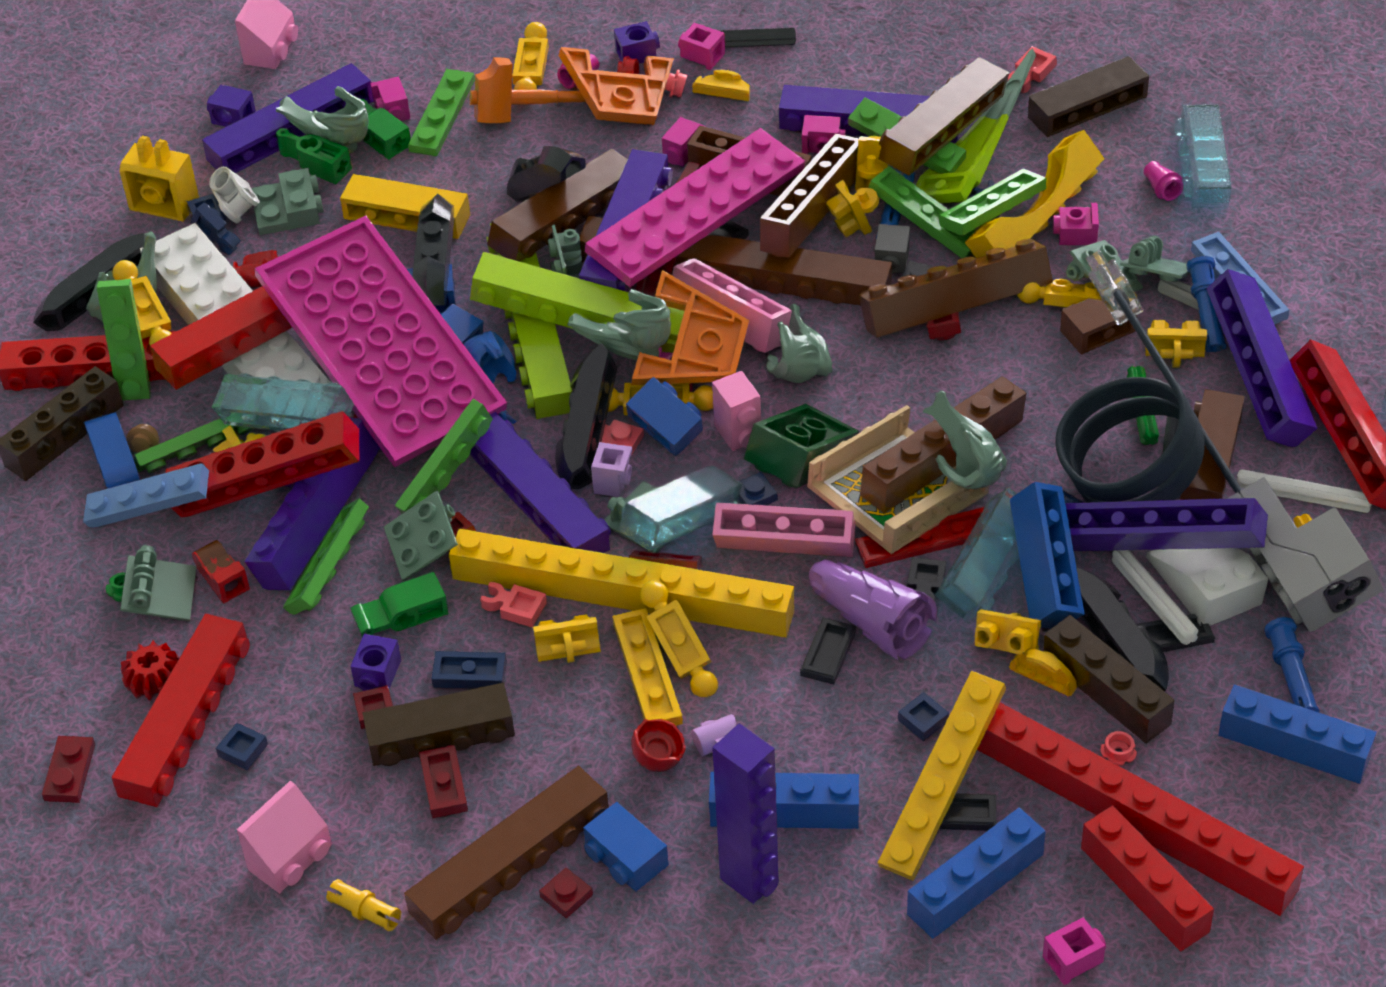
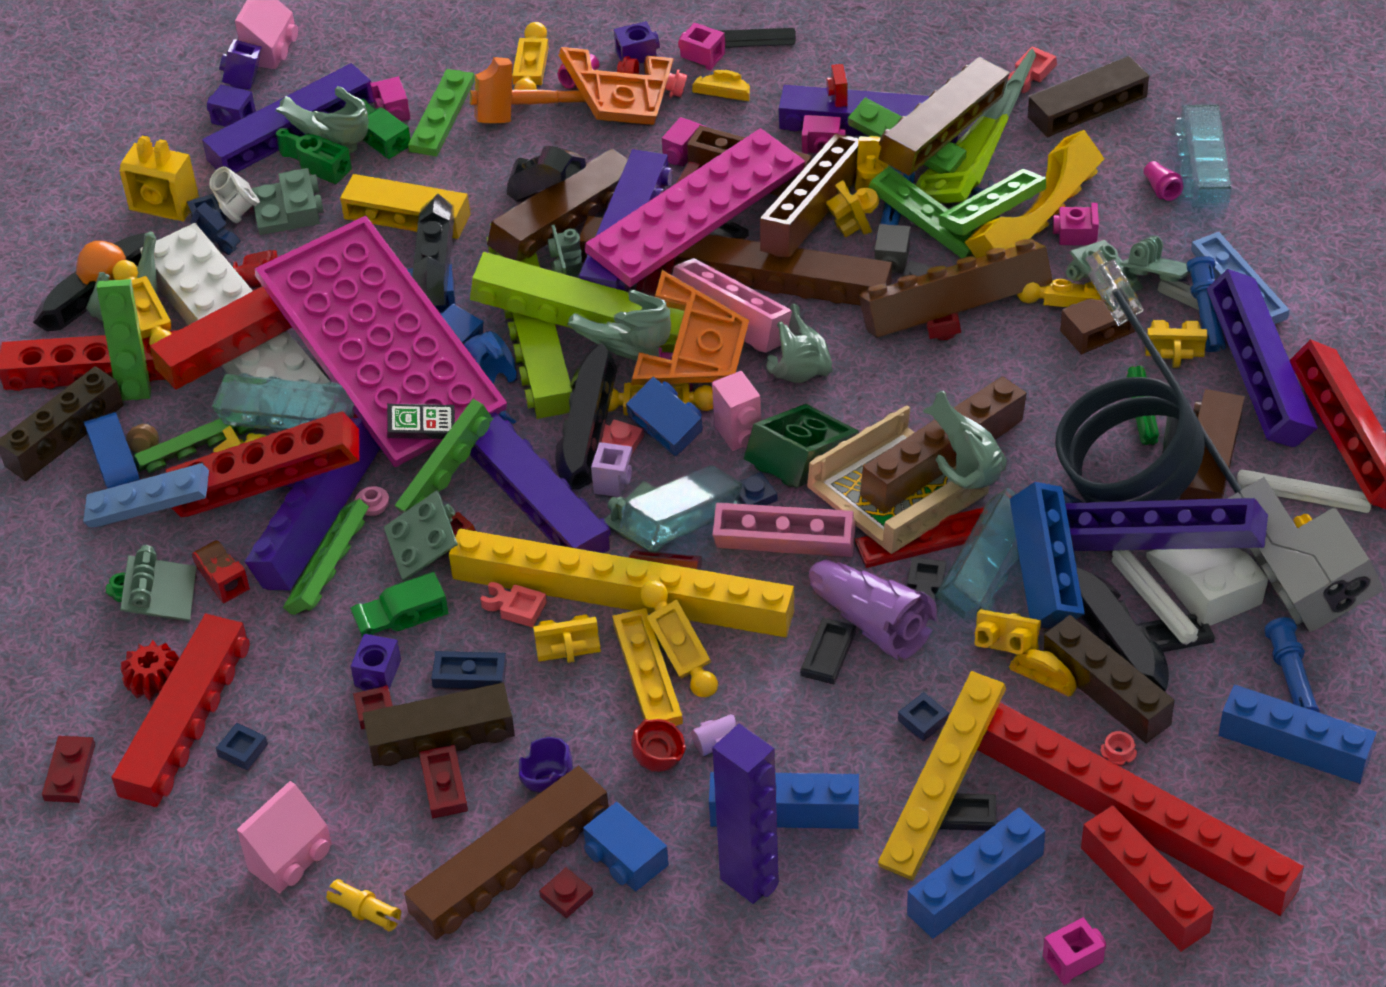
(96, 258): none -> orange hair
(240, 64): none -> dark purple brick
(375, 498): none -> bright pink plate
(419, 420): none -> tile
(546, 758): none -> dark purple hair
(838, 85): none -> red plate

